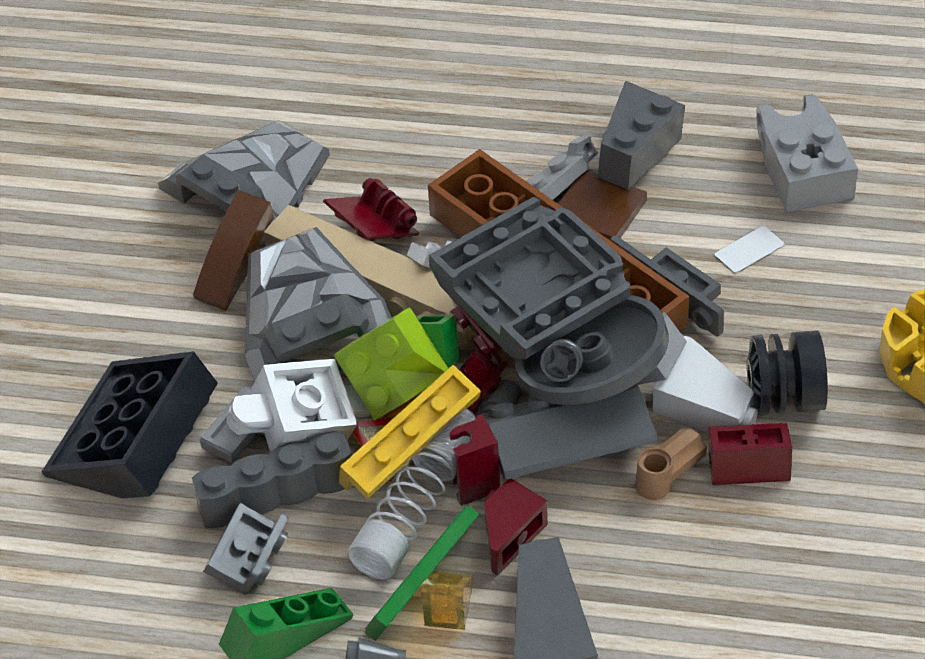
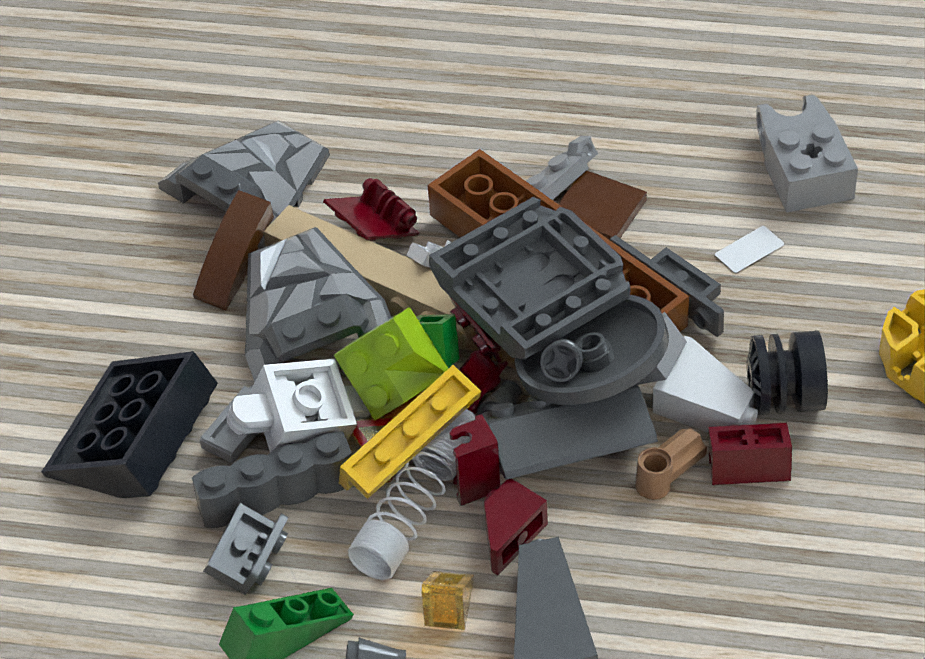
(420, 572): green tile -> none
(638, 134): dark grey wedge -> none

